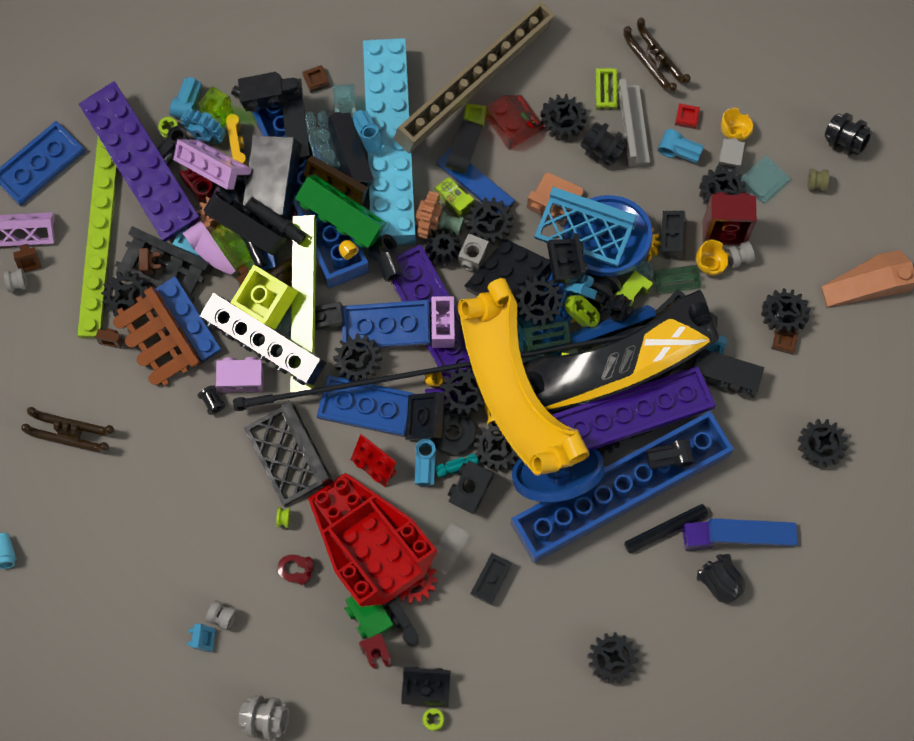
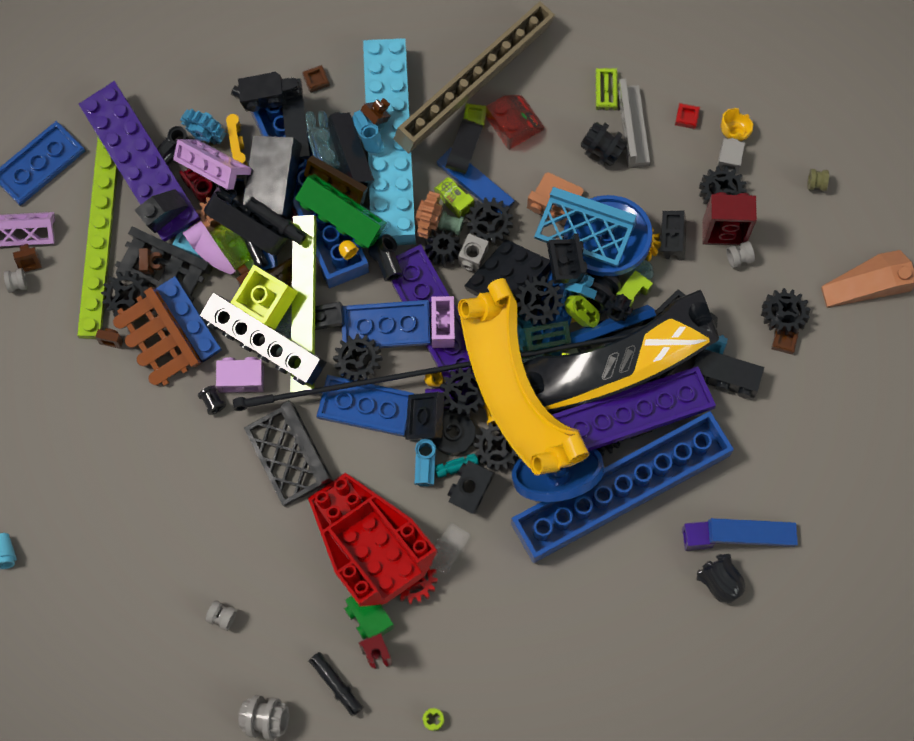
(67, 431): dark brown piece -> none
(161, 209): none -> black slope
(166, 121): lime bush -> none
(186, 98): dark azure piece -> none
(202, 637): dark azure tile -> none
(216, 104): clear neon green hinge -> none
(283, 517): lime bush -> none
(301, 578): dark red piece -> none
(338, 687): none -> black pin
(344, 98): clear light blue brick -> none
(373, 461): red hinge -> none
(376, 111): none -> reddish brown tile
(401, 620): black hinge -> none
(425, 686): black bracket -> none
(491, 579): black plate -> none
(568, 124): black gear -> none
(602, 652): black gear -> none
(654, 58): dark brown piece -> none
(665, 528): black axle -> none
(675, 145): dark azure piece -> none
(675, 271): clear green tile -> none
(675, 454): black piece -> none
(712, 257): yellow hair -> none
(765, 179): clear light blue piece -> none
(814, 438): black gear -> none
(848, 134): black piece -> none

